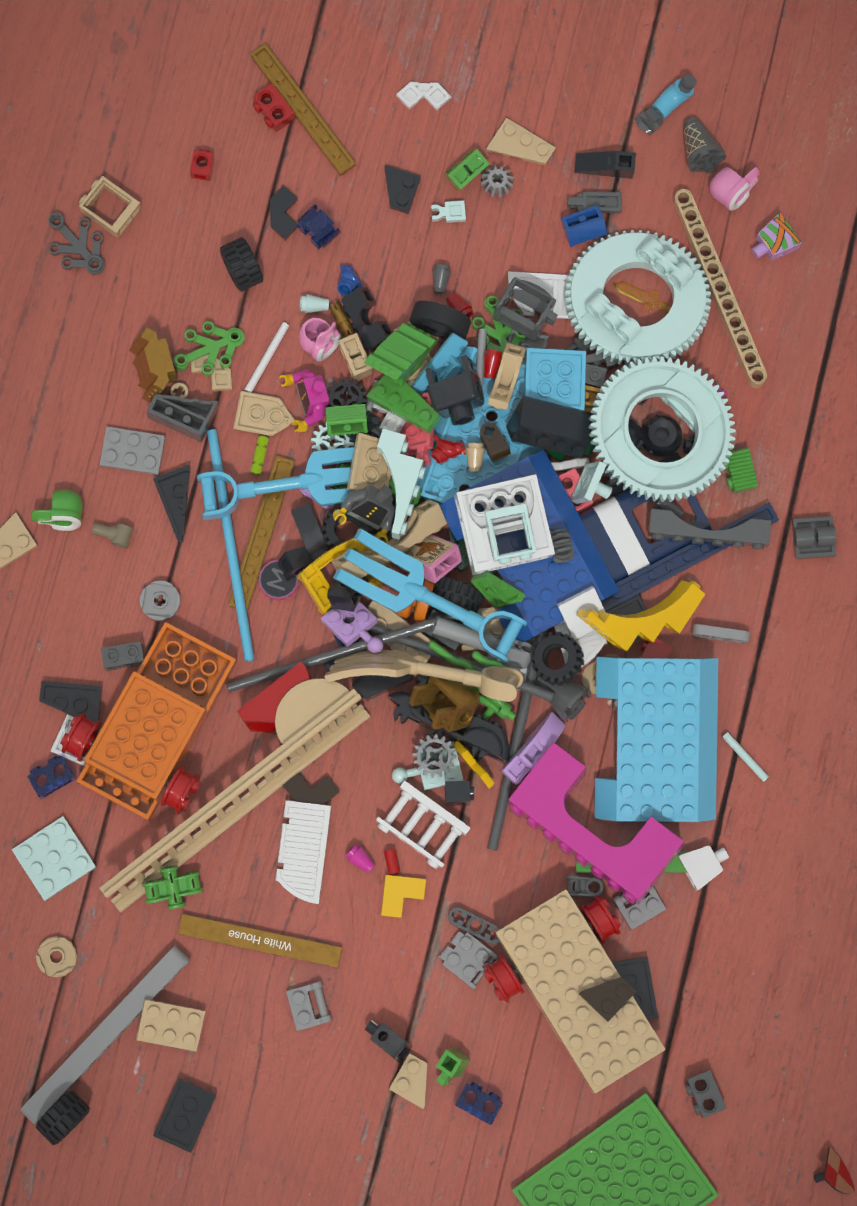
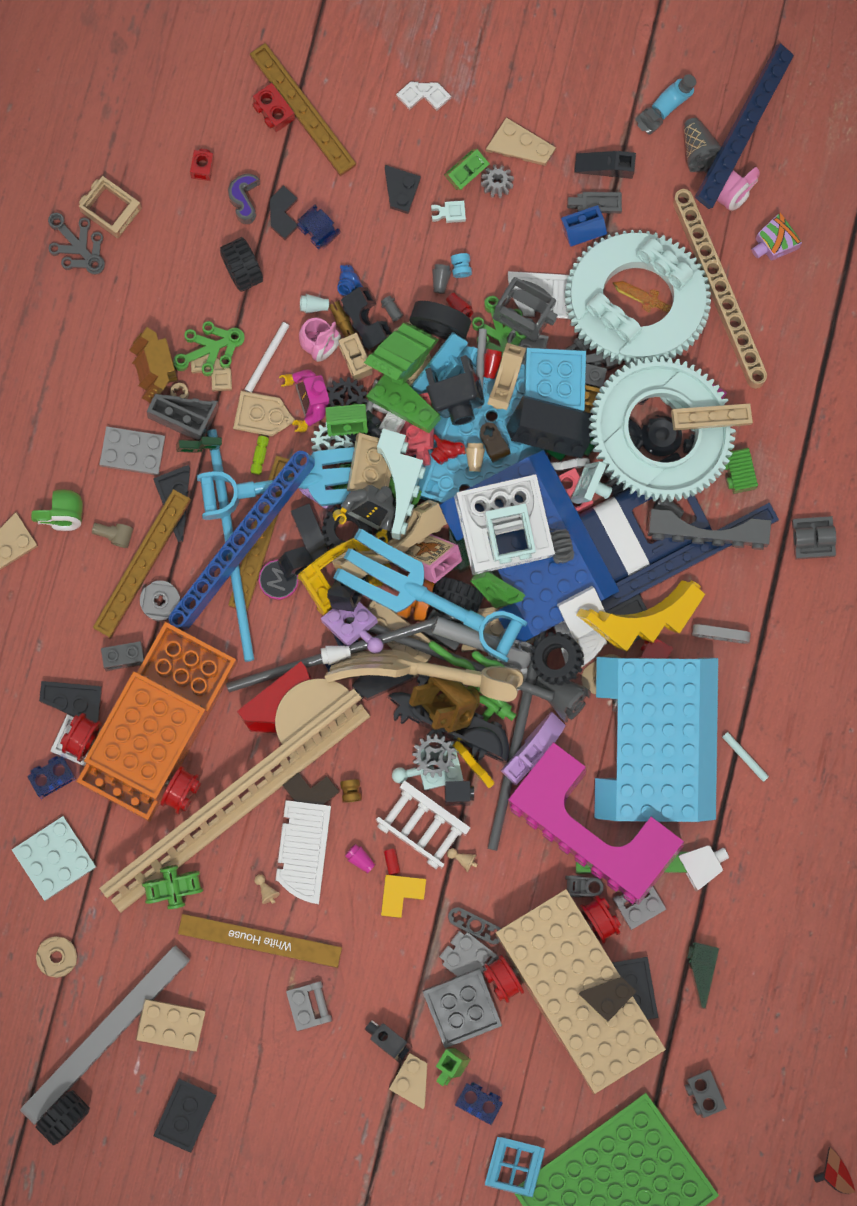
(142, 563): none -> pearl gold tile
(210, 443): none -> dark green tile
(239, 199): none -> dark grey animal
(251, 537): none -> blue beam
(268, 893): none -> tan piece
(334, 654): none -> white cone
(351, 791): none -> pearl gold wheel
(391, 308): none -> dark grey pin
(461, 265): none -> medium azure wheel
(462, 1008): none -> plate
(465, 860): none -> tan piece
(532, 1171): none -> medium azure piece
(702, 968): none -> clear green slope
(711, 416): none -> tan plate
(744, 126): none -> dark blue plate

